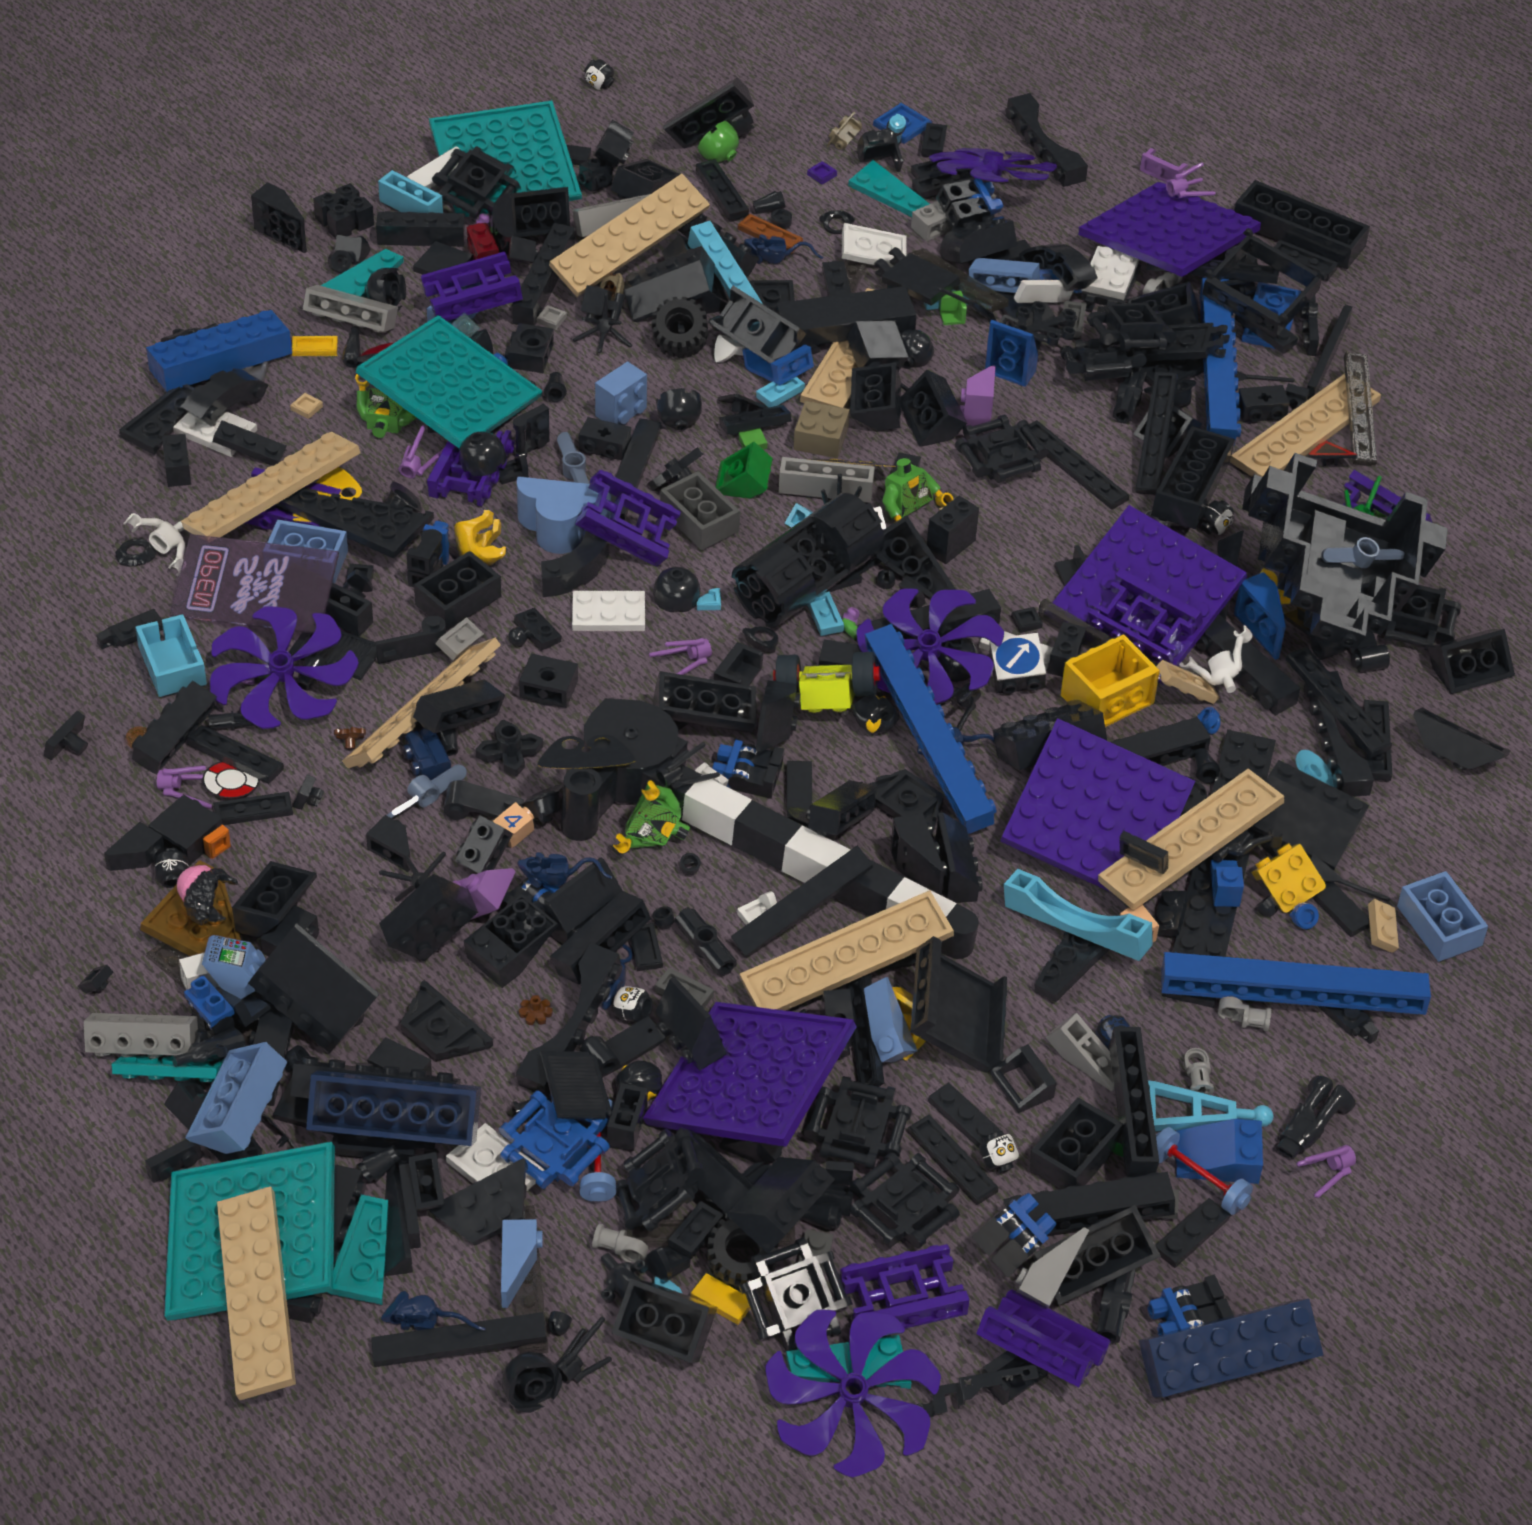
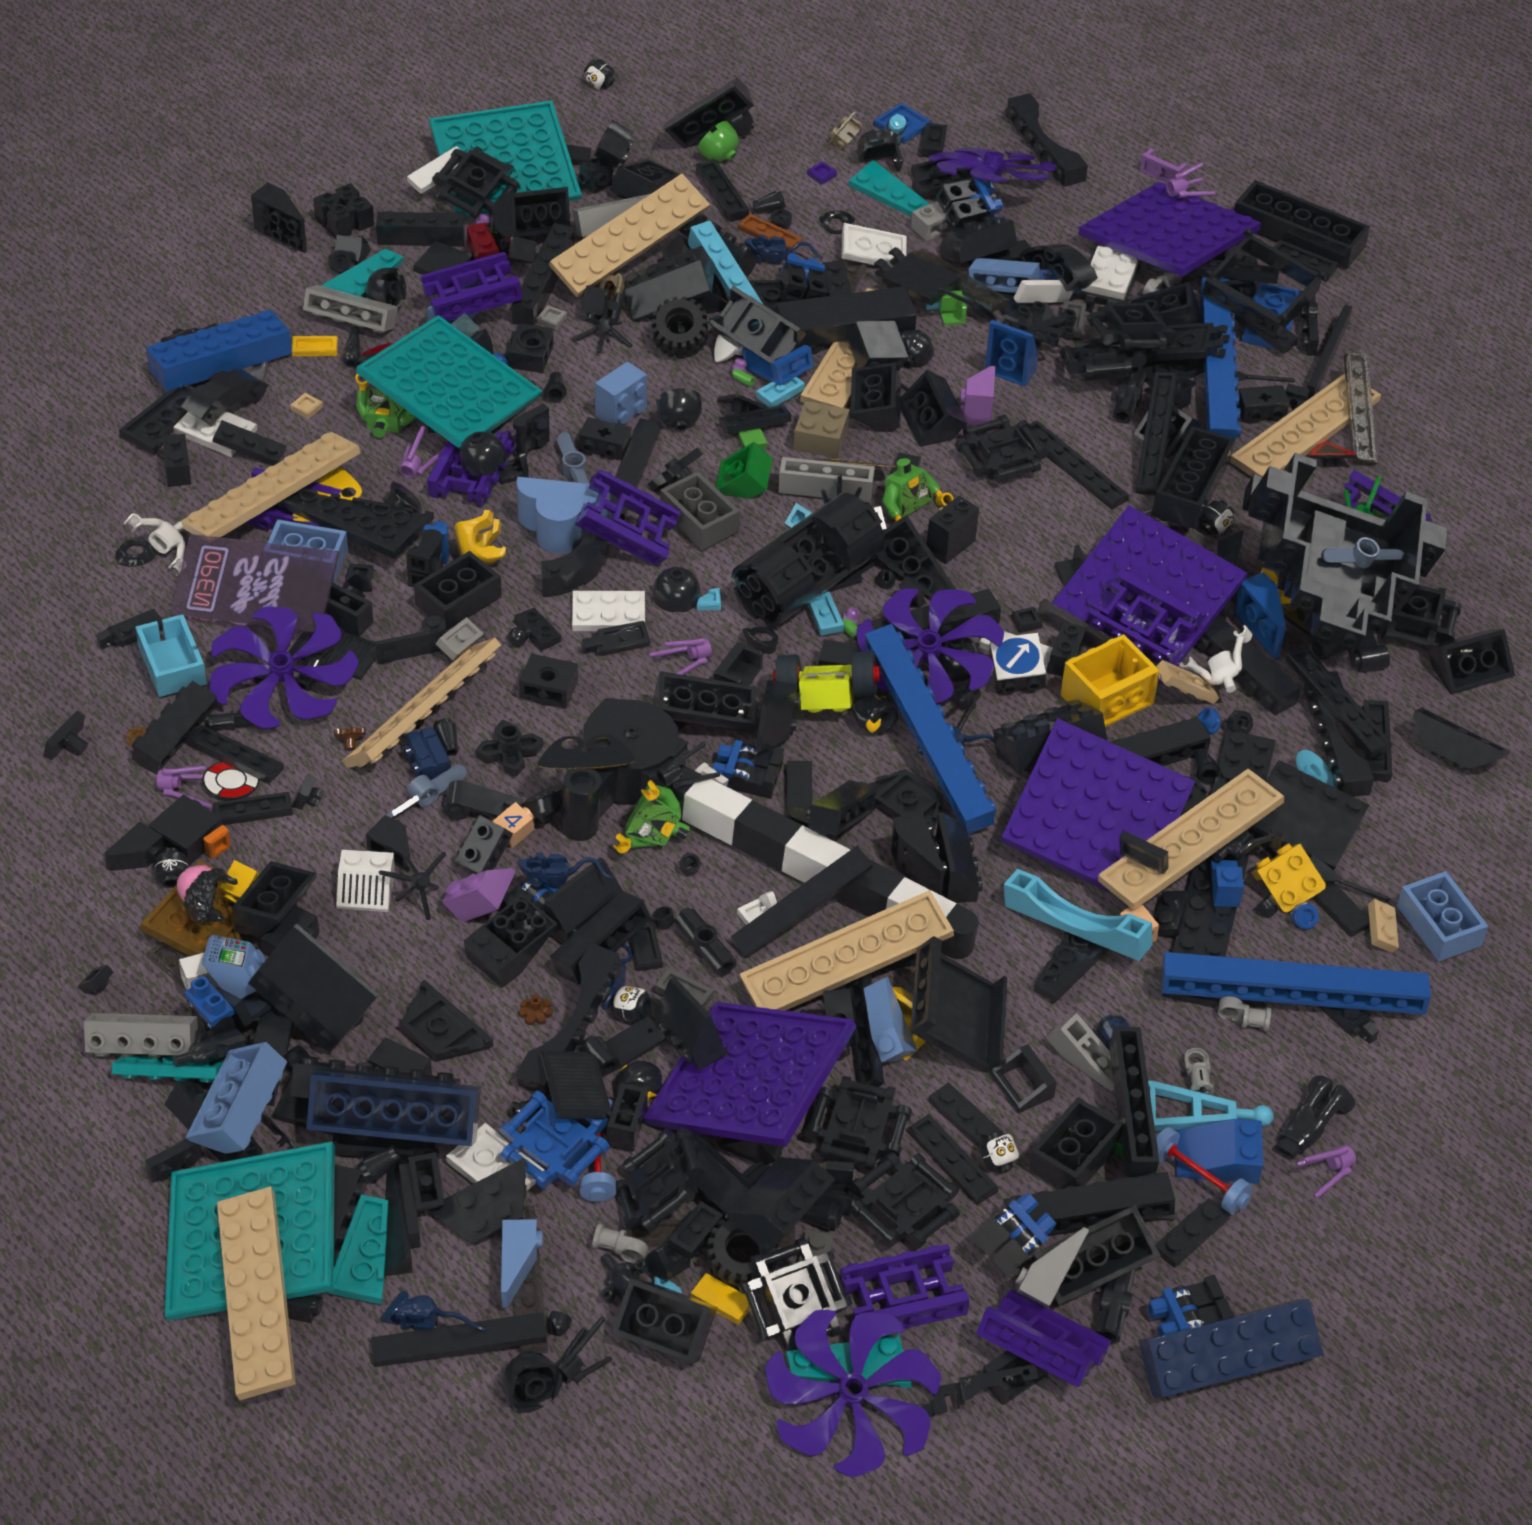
(244, 876): none -> yellow slope
(360, 883): none -> white slope
(408, 195): medium azure brick -> none
(428, 917): black brick -> none
(458, 706): black brick -> none
(617, 639): none -> black hinge
(739, 373): none -> bright green arm
(803, 279): none -> black hips
(1240, 721): none -> black tile

